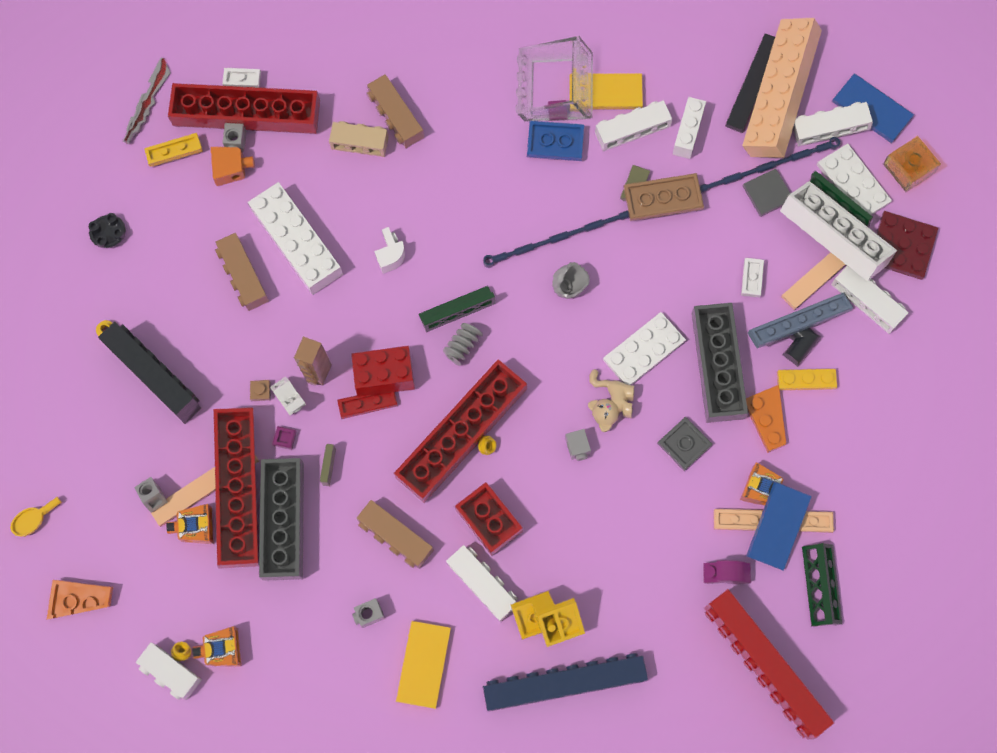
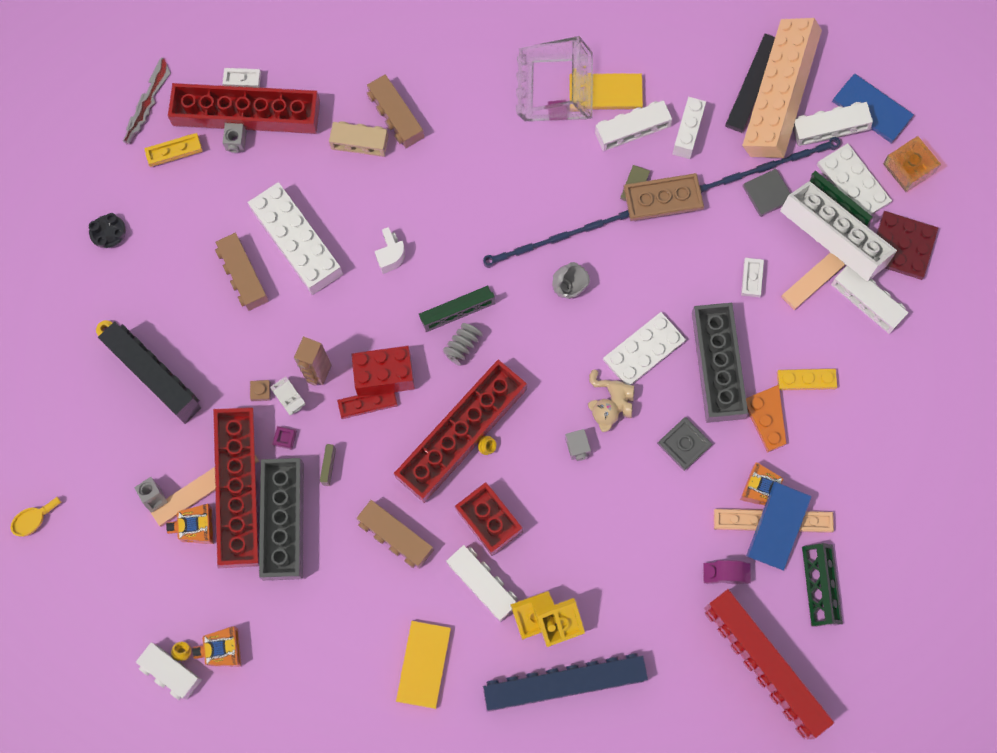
(75, 598): orange wing -> none
(229, 164): orange torso -> none
(376, 616): light grey brick -> none
(555, 140): blue plate -> none
(800, 320): sand blue tile -> none
(802, 344): black brick -> none

